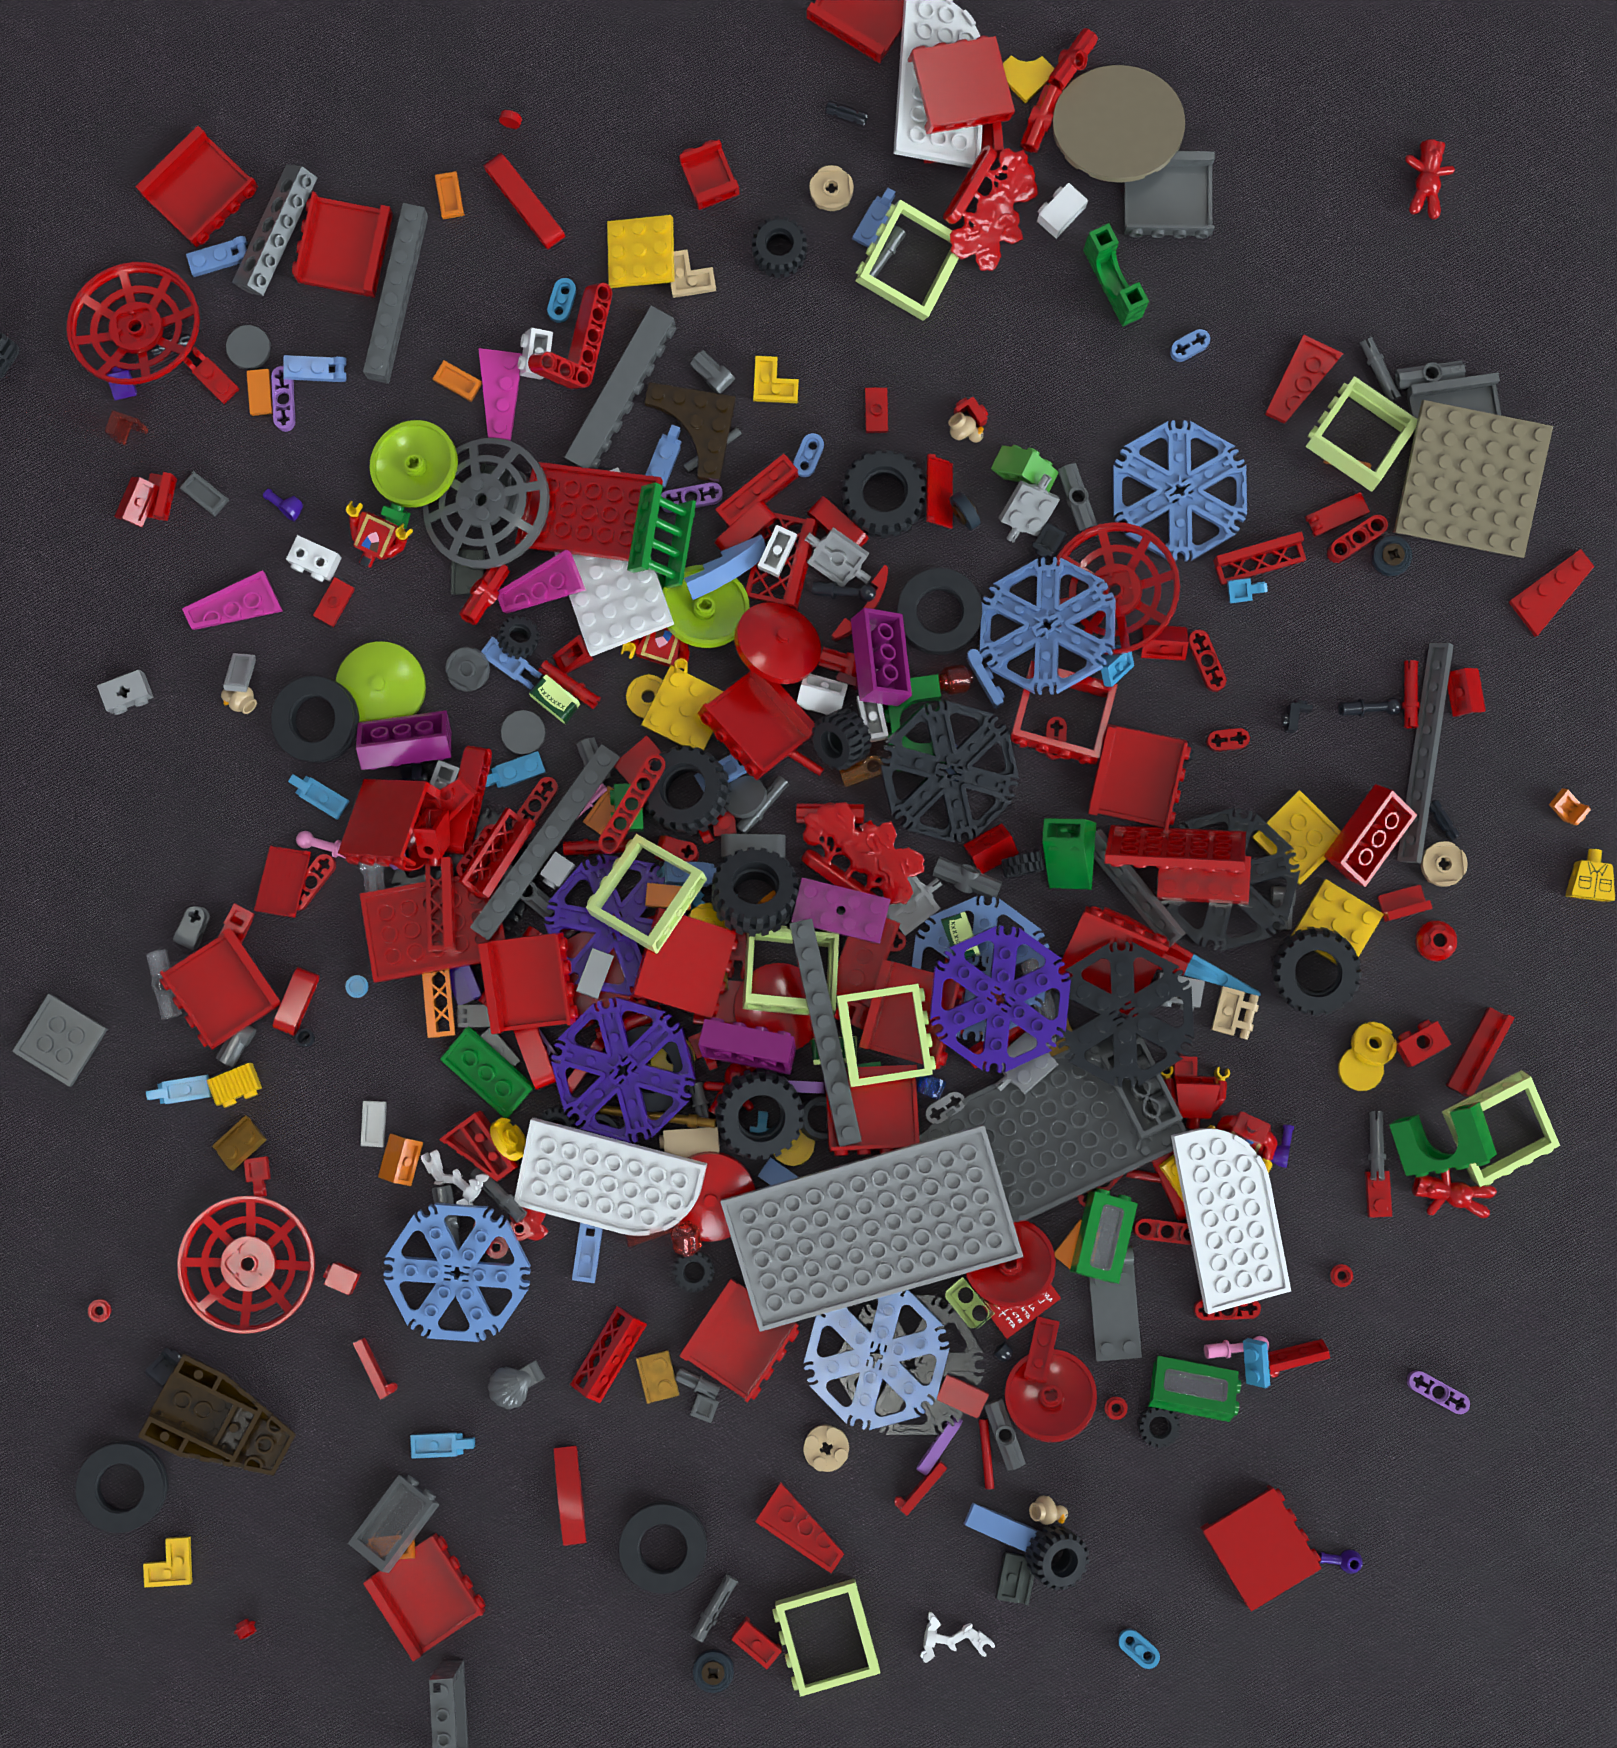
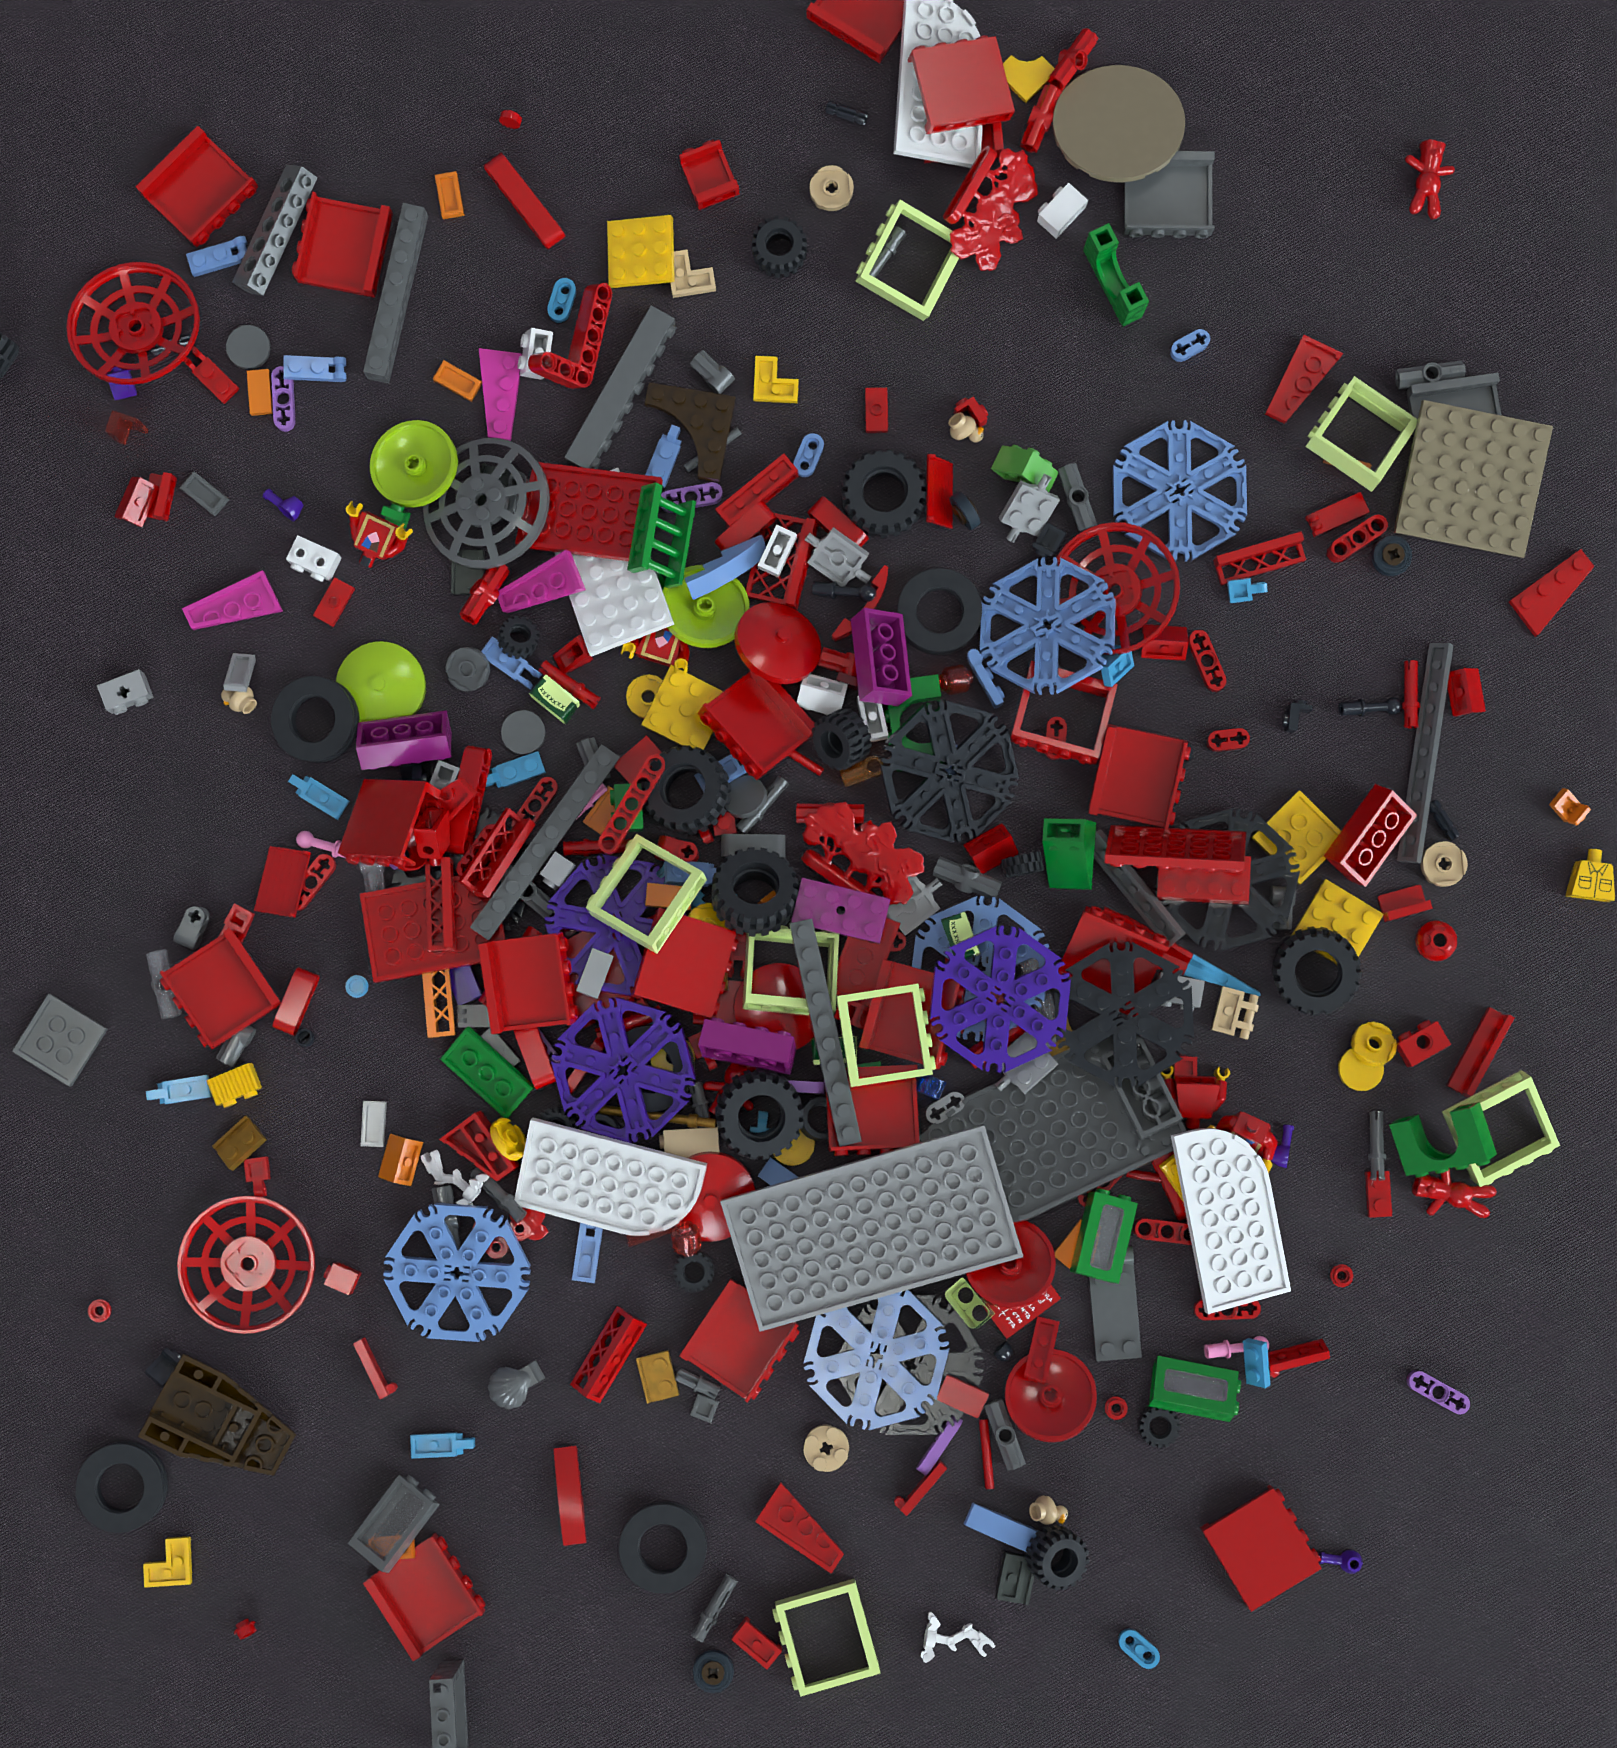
(873, 218): medium blue hinge -> none
(1376, 361): dark grey pin -> none

